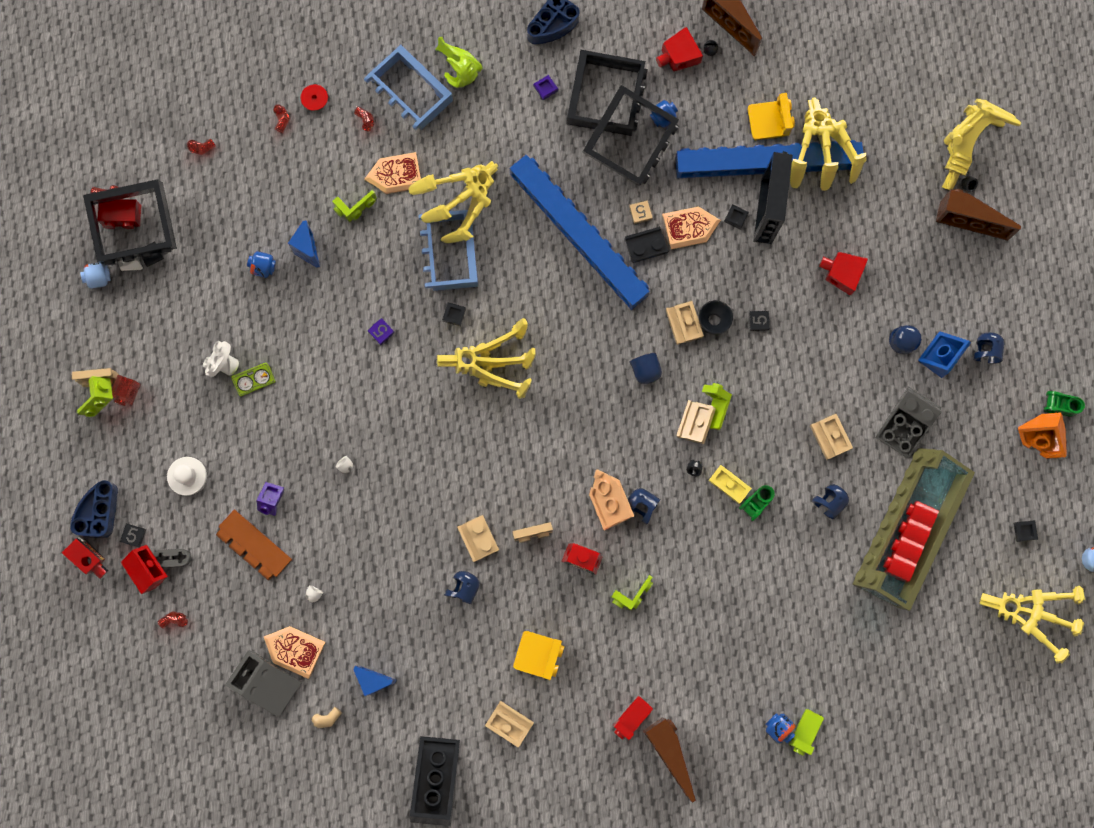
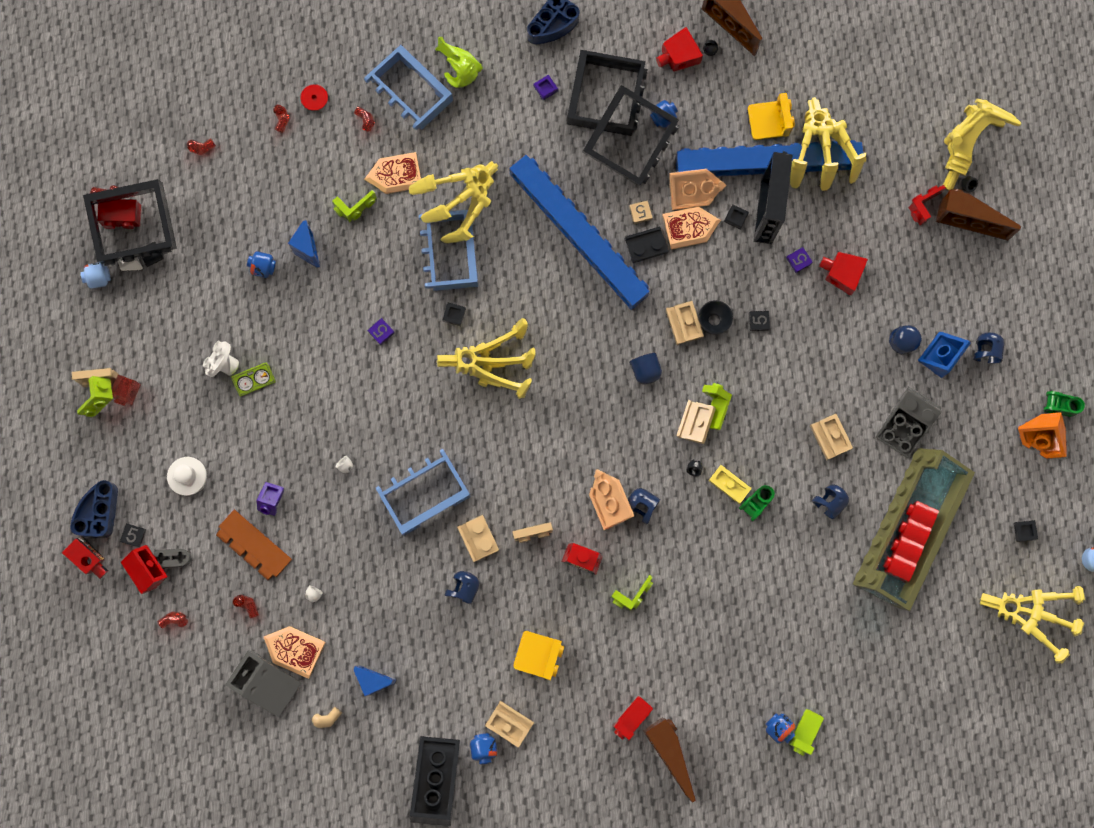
(246, 603): none -> clear red arm
(453, 500): none -> medium blue hinge
(483, 748): none -> blue head
(694, 188): none -> light nougat tile
(799, 260): none -> dark purple tile
(918, 210): none -> red bracket

